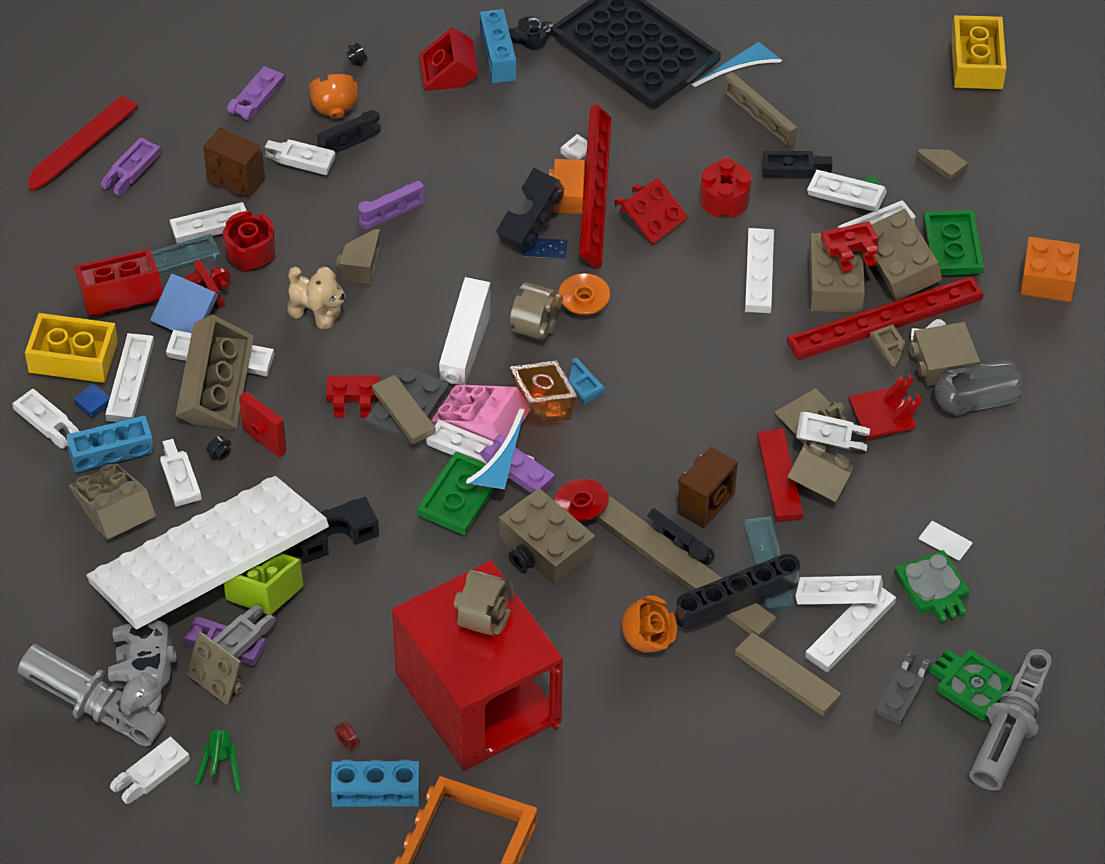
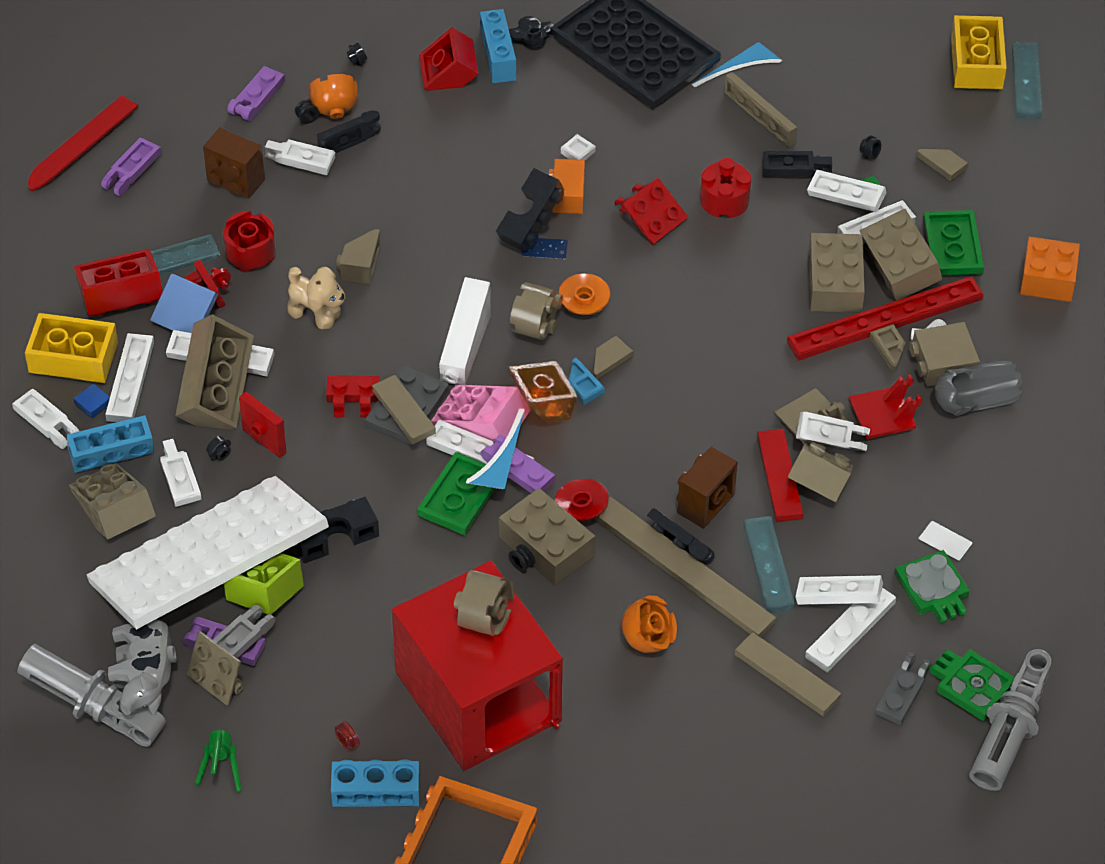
(150, 770): white hinge -> none
(203, 223): white plate -> none
(306, 111): none -> black bush
(391, 205): medium lavender plate -> none
(595, 186): red tile -> none
(610, 356): none -> dark tan tile
(725, 591): black beam -> none
(759, 270): white plate -> none
(851, 238): red plate -> none
(870, 147): none -> black plate
(1027, 80): none -> clear light blue tile

